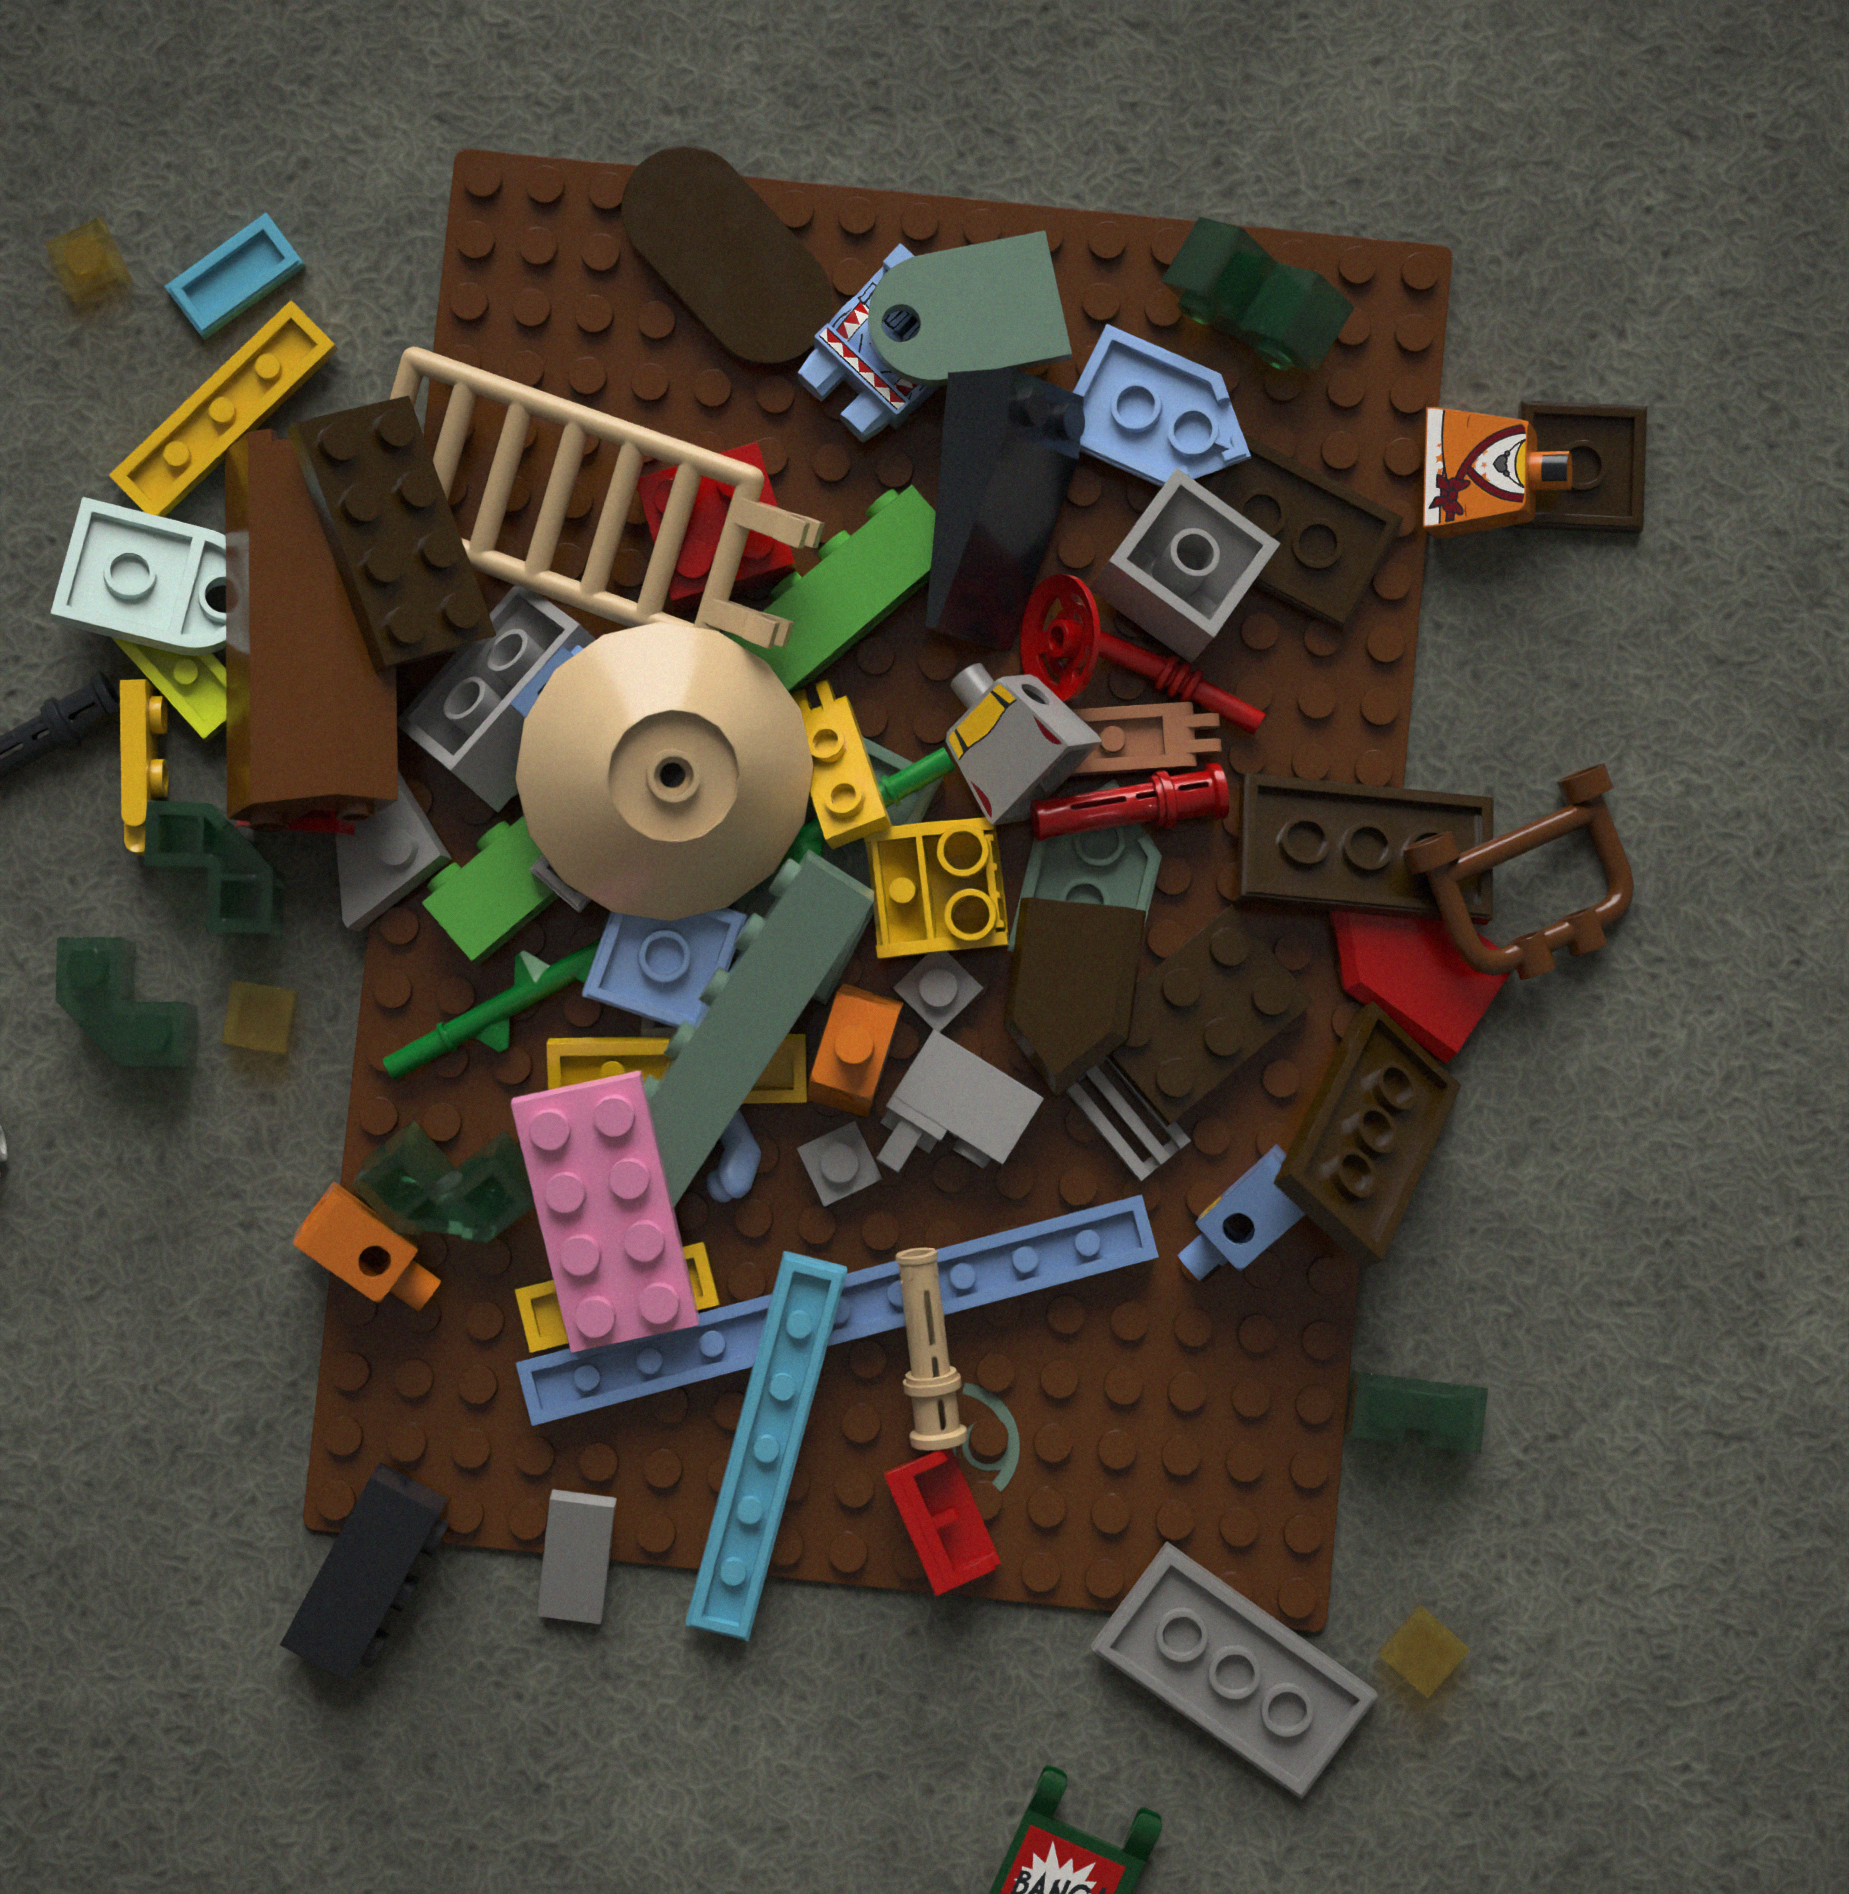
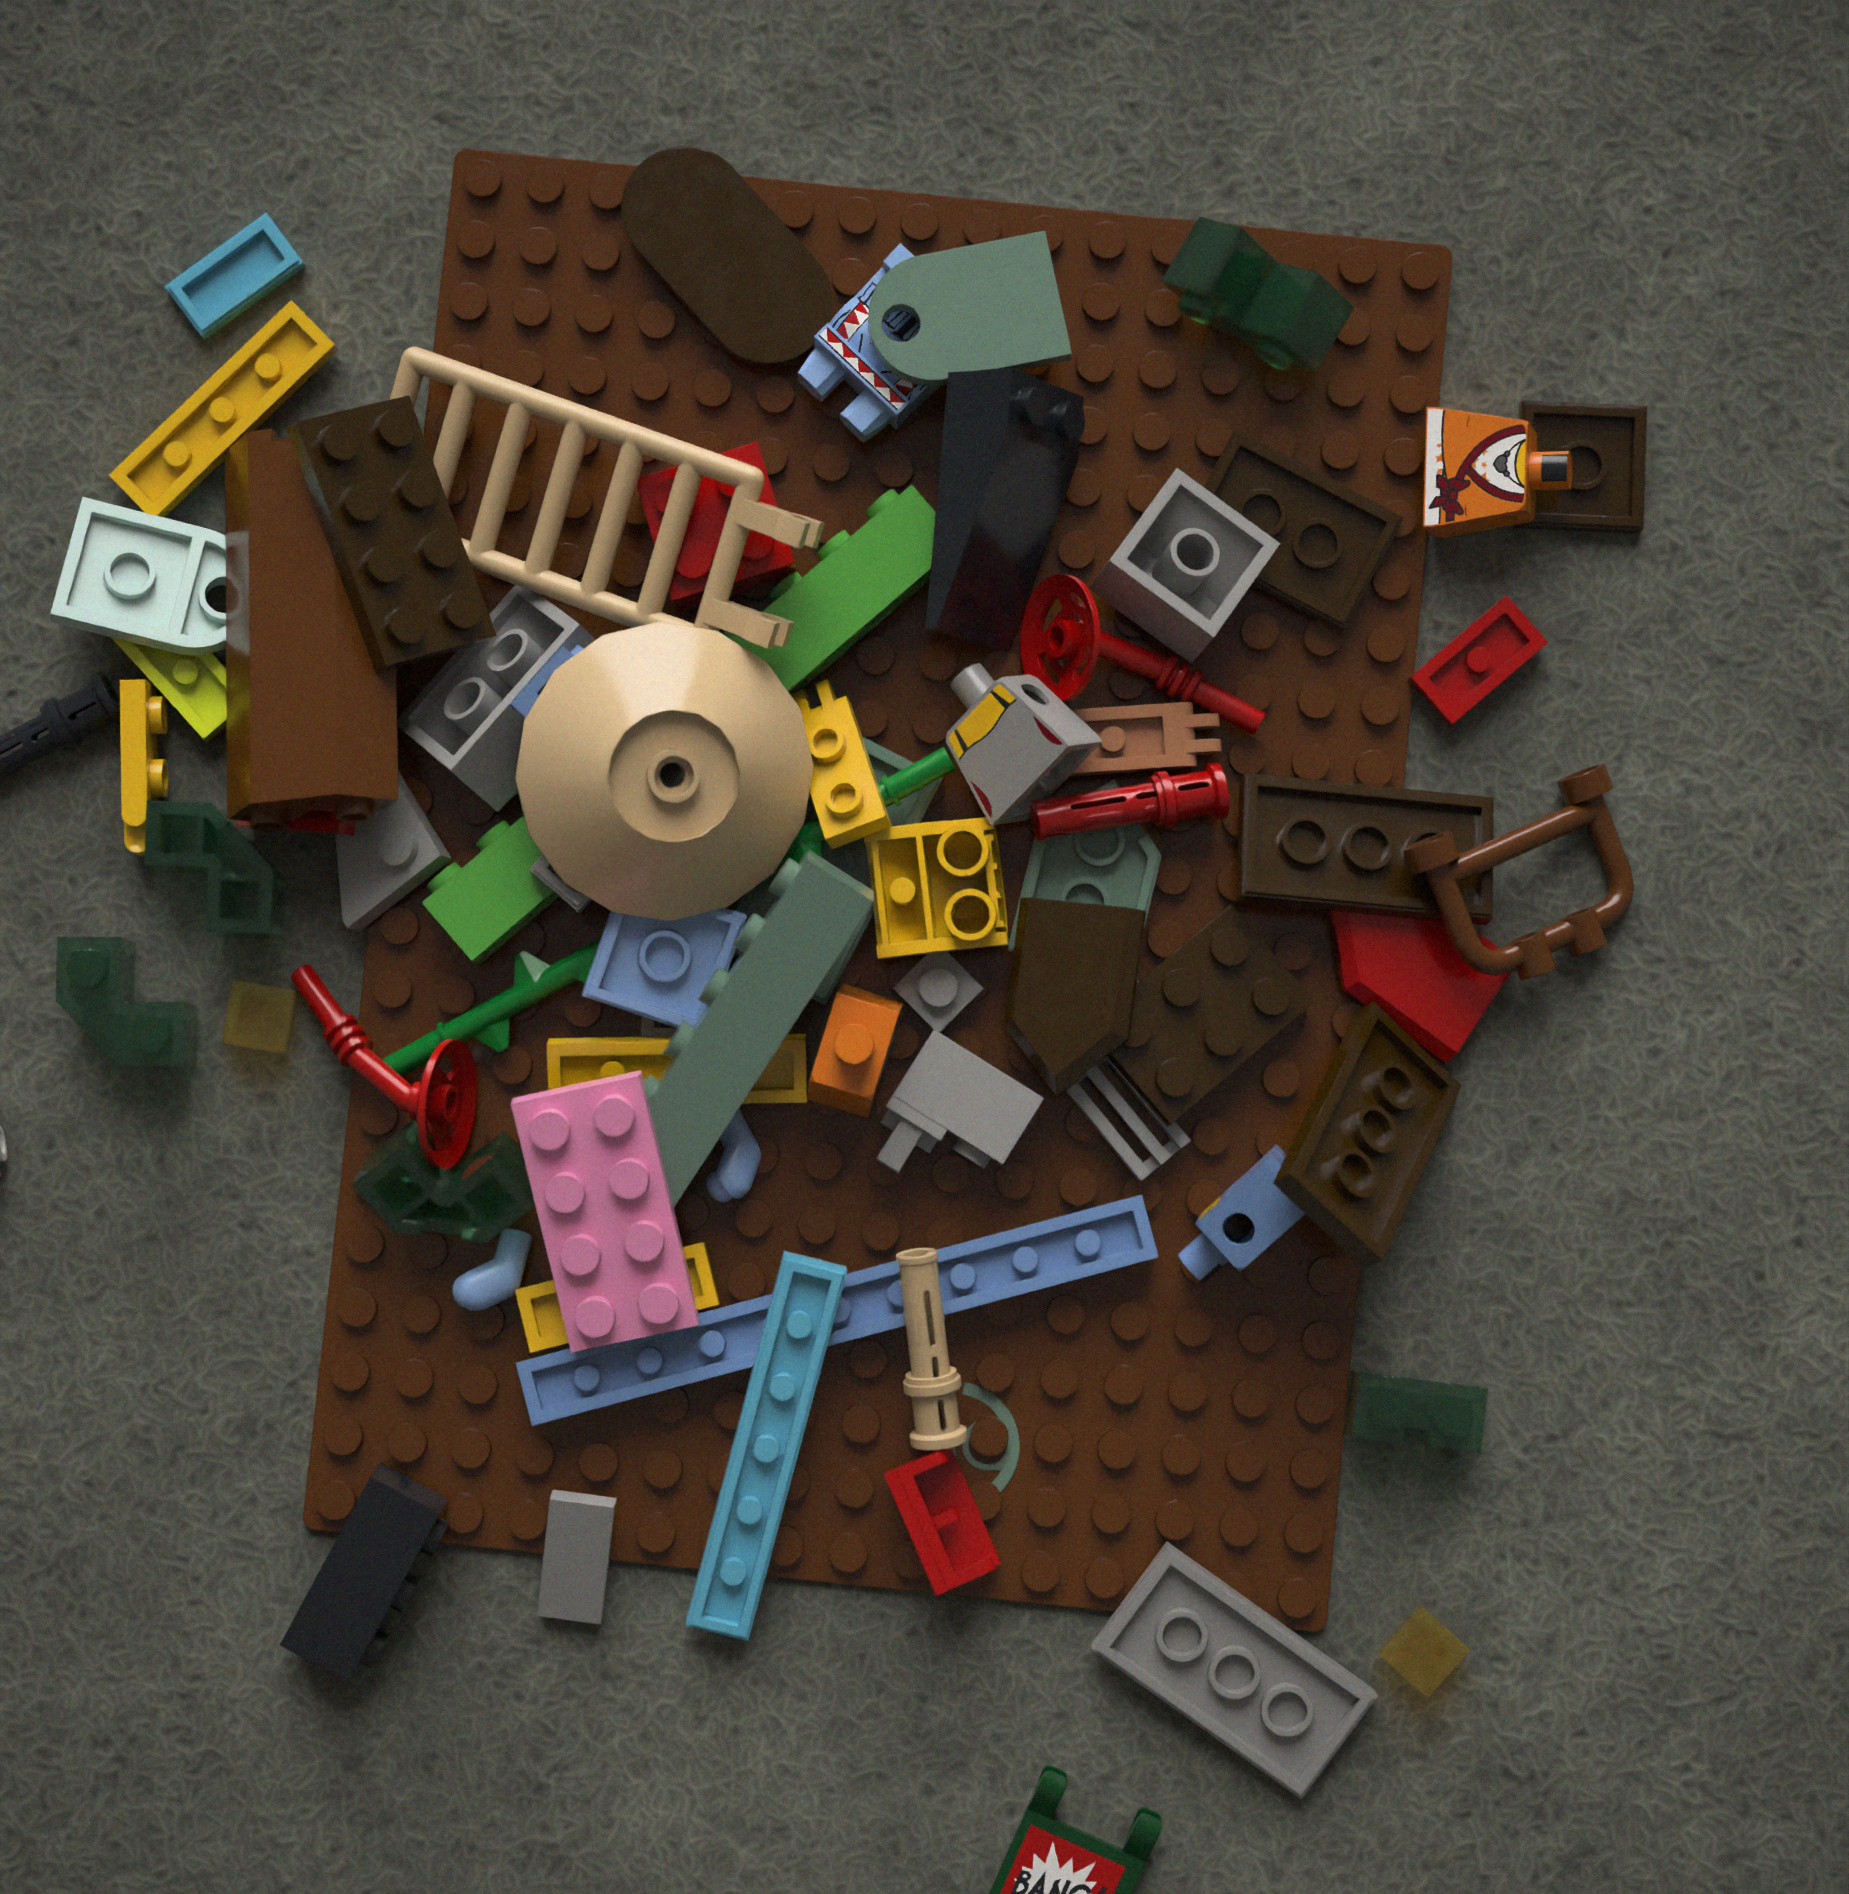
(88, 260): clear yellow plate -> none
(343, 1228): orange torso -> none
(431, 1102): none -> red dish
(497, 1278): none -> light blue arm
(839, 1163): light grey plate -> none
(1156, 411): light blue tile -> none
(1477, 661): none -> red plate

